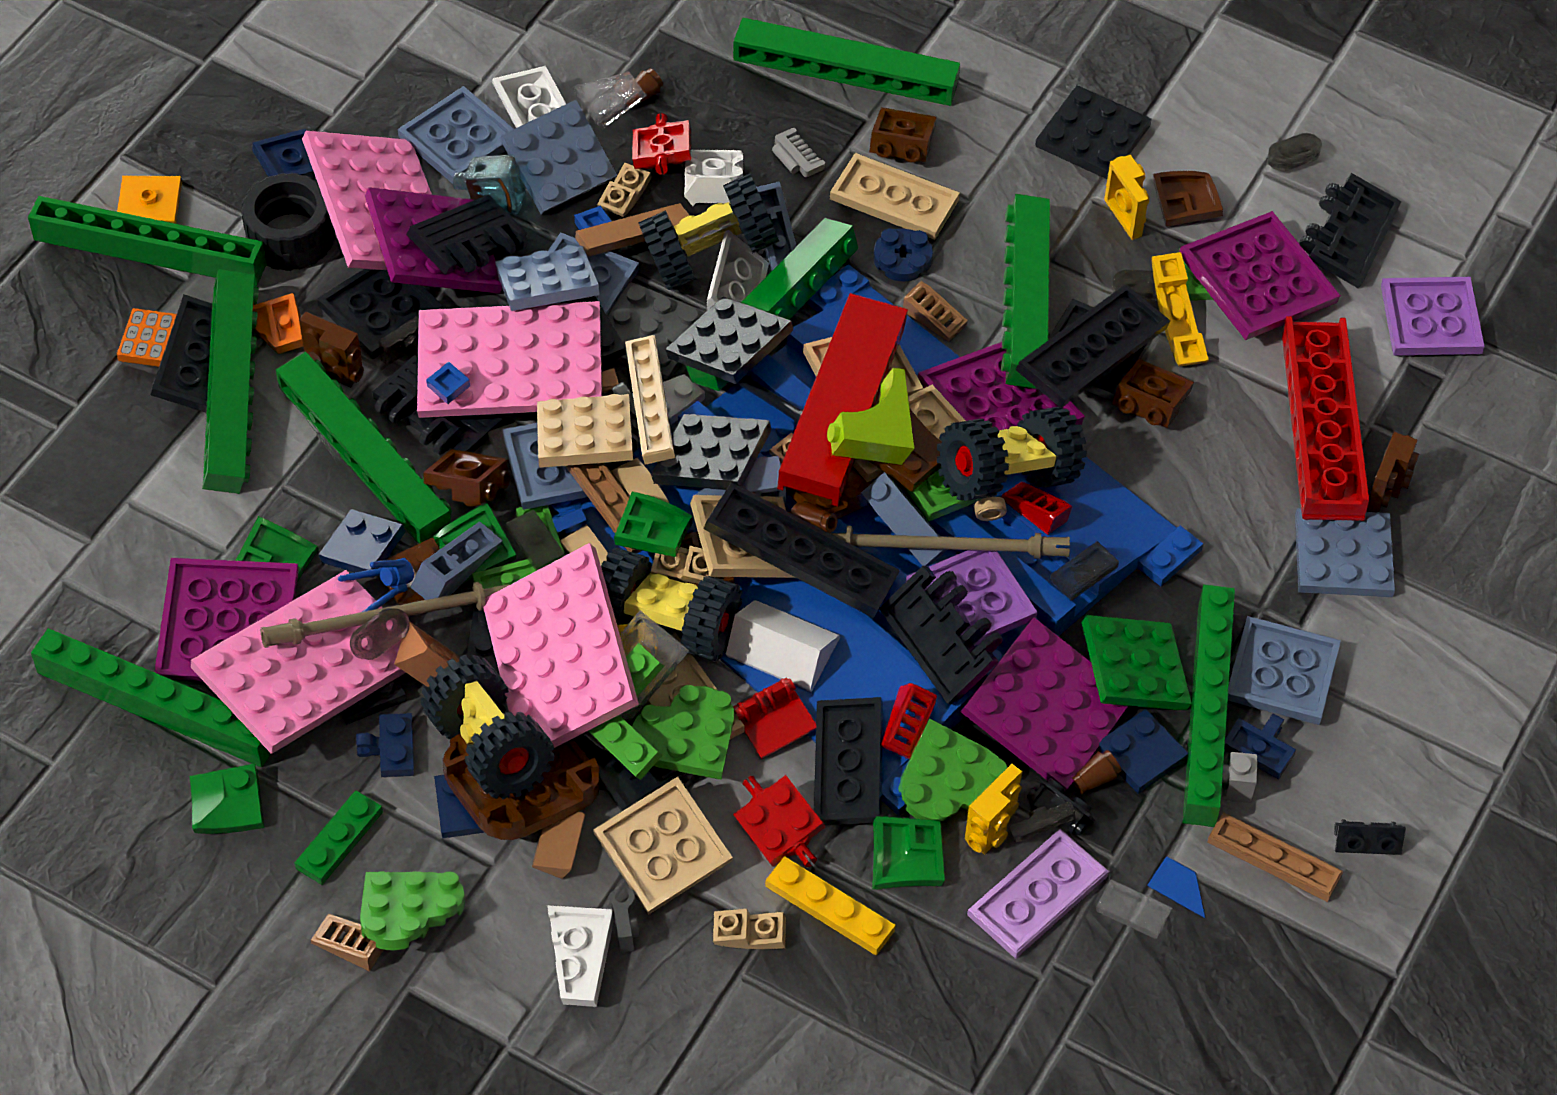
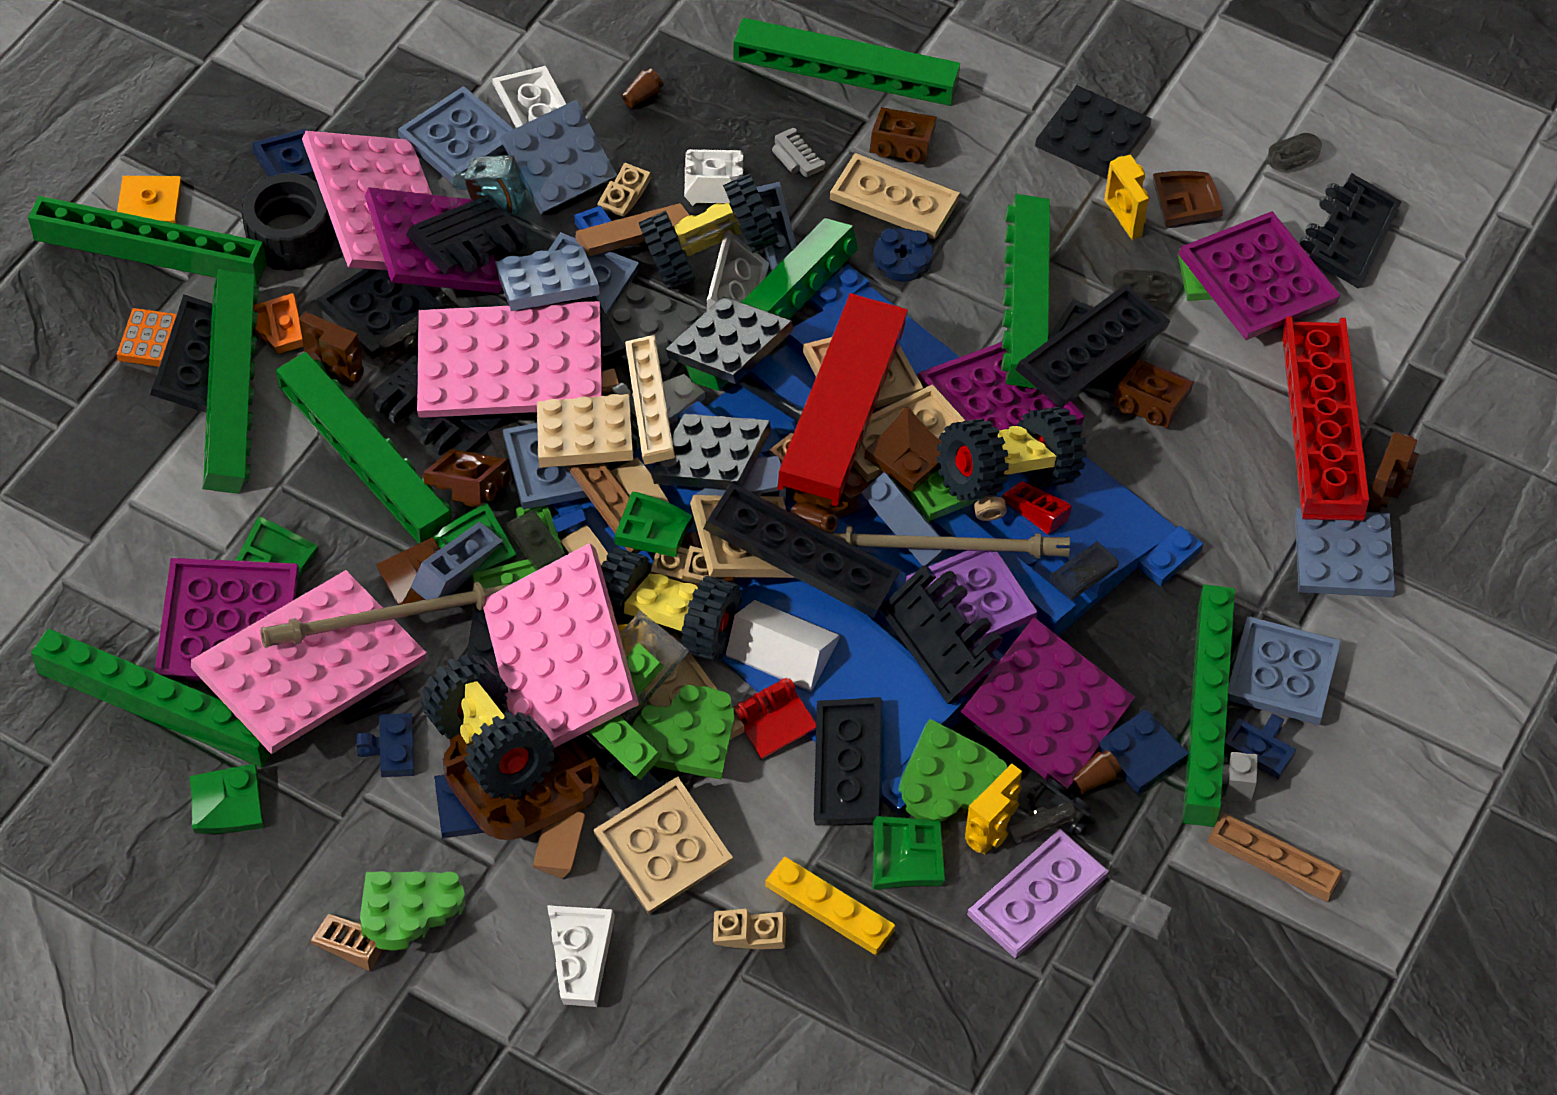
(338, 837): green plate -> none
(360, 541): plate -> none
(378, 635): clear smoke plate -> none
(392, 573): blue plant -> none
(422, 655): nougat slope -> none
(448, 382): blue plate -> none
(609, 97): clear wing -> none
(626, 926): dark grey plate -> none
(661, 144): red plate -> none
(779, 821): red plate -> none
(879, 432): lime arch -> none
(922, 710): red slope -> none
(924, 296): medium nougat slope -> none
(1136, 663): green plate -> none
(1175, 304): yellow slope -> none
(1178, 884): blue sticker -> none
(1369, 839): black hinge -> none
(1432, 316): medium lavender plate -> none

